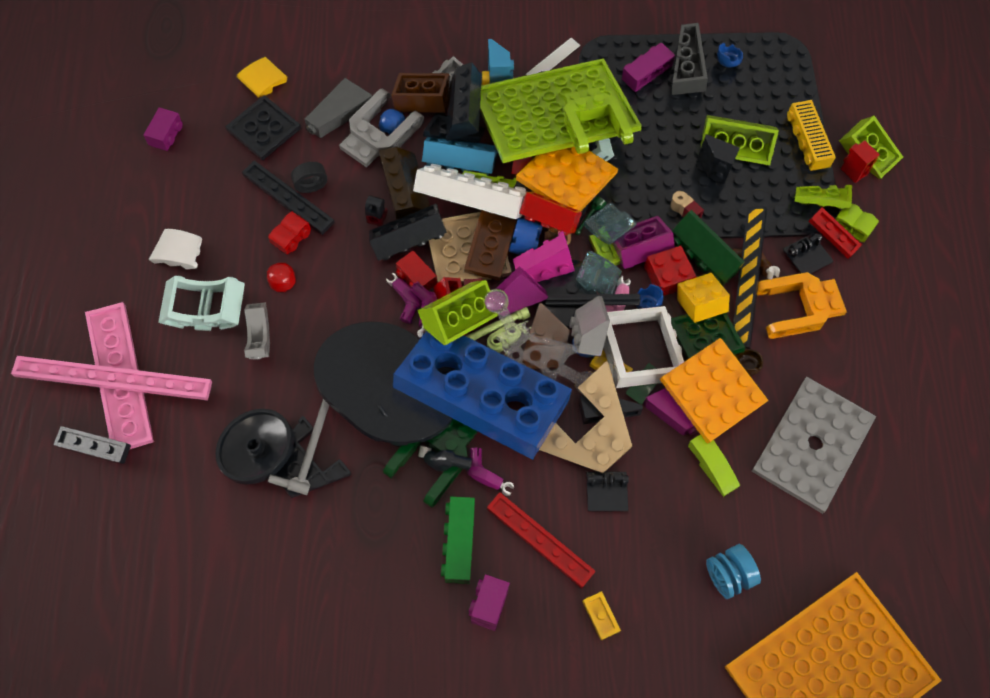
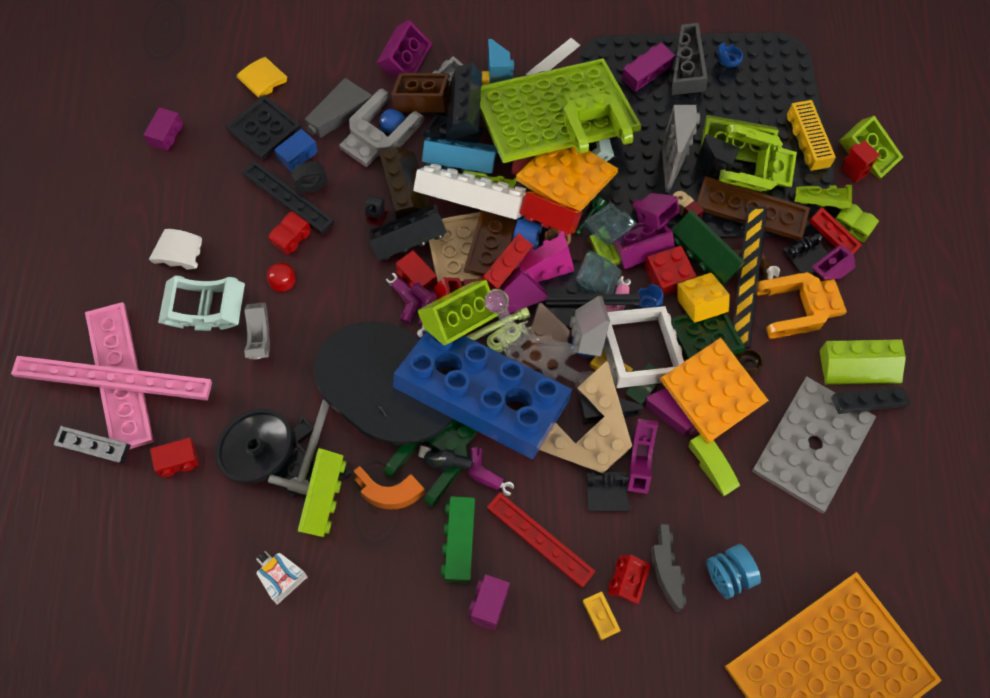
(174, 457): none -> red brick
(279, 575): none -> torso
(296, 150): none -> blue brick
(321, 493): none -> lime slope
(389, 497): none -> orange arch
(404, 50): none -> magenta slope
(507, 262): none -> red brick
(629, 578): none -> red bracket
(641, 456): none -> magenta arch
(656, 209): none -> magenta torso
(668, 576): none -> dark grey slope
(677, 140): none -> light grey slope
(732, 203): none -> reddish brown plate
(773, 164): none -> lime plate
(835, 264): none -> magenta slope
(863, 362): none -> lime slope
(870, 400): none -> black plate

